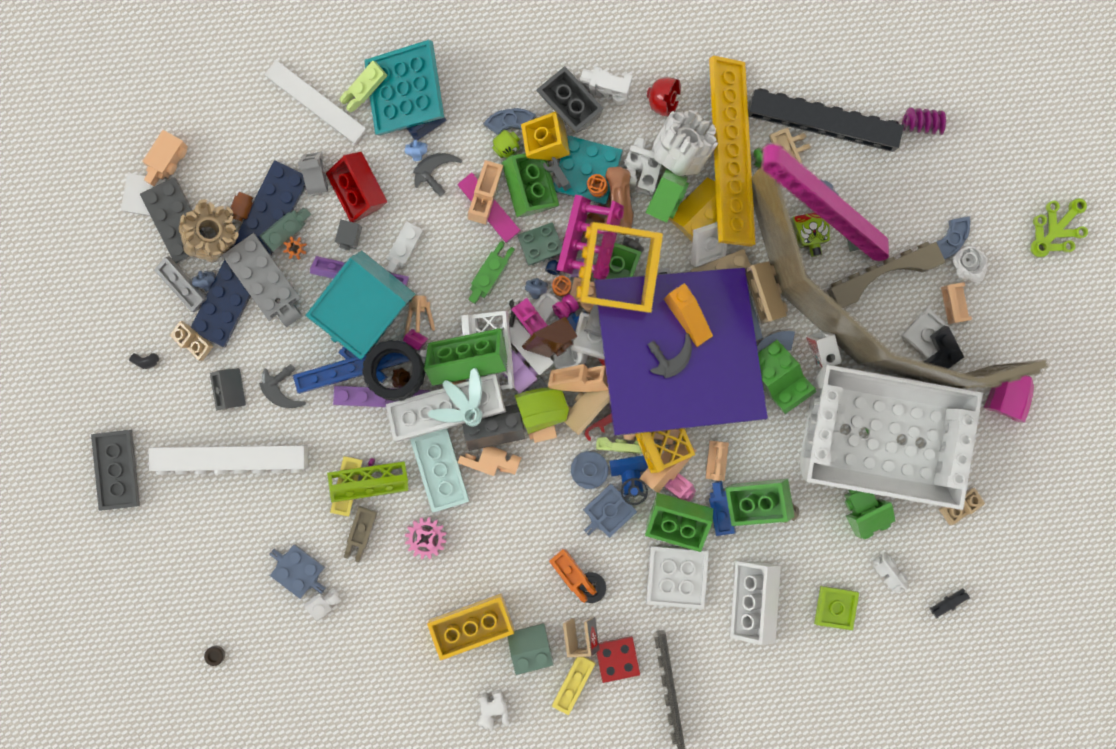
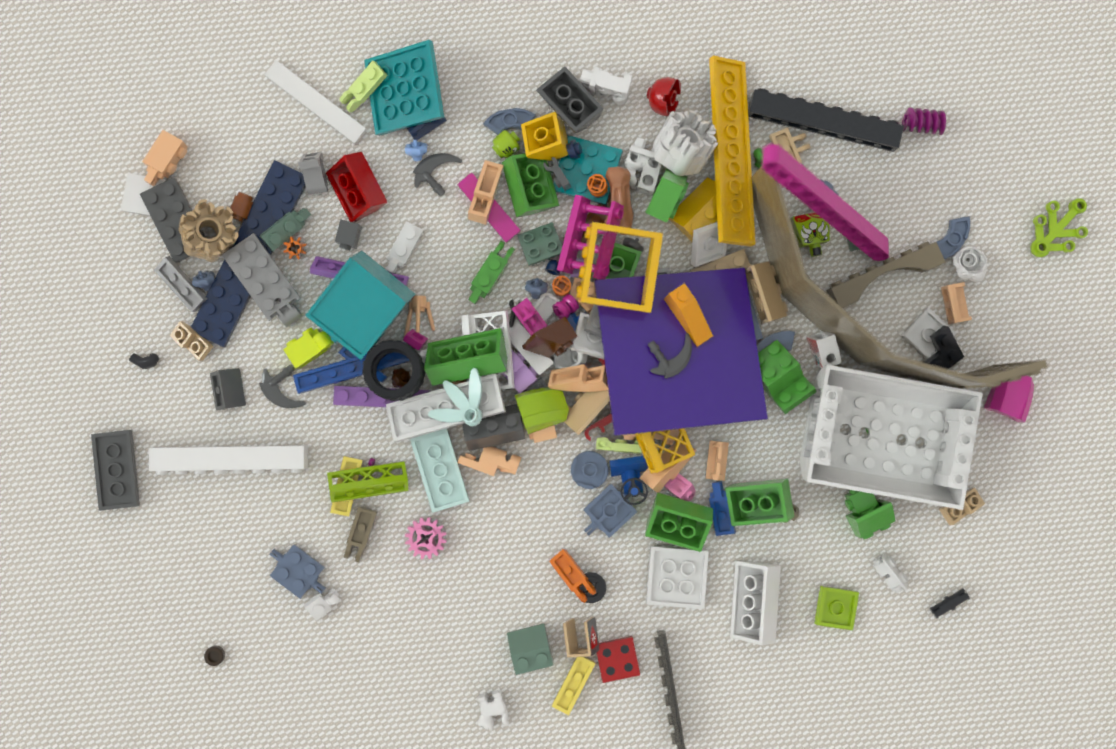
(308, 347): none -> neon yellow hinge
(470, 626): yellow brick -> none
(574, 149): none -> dark blue plate

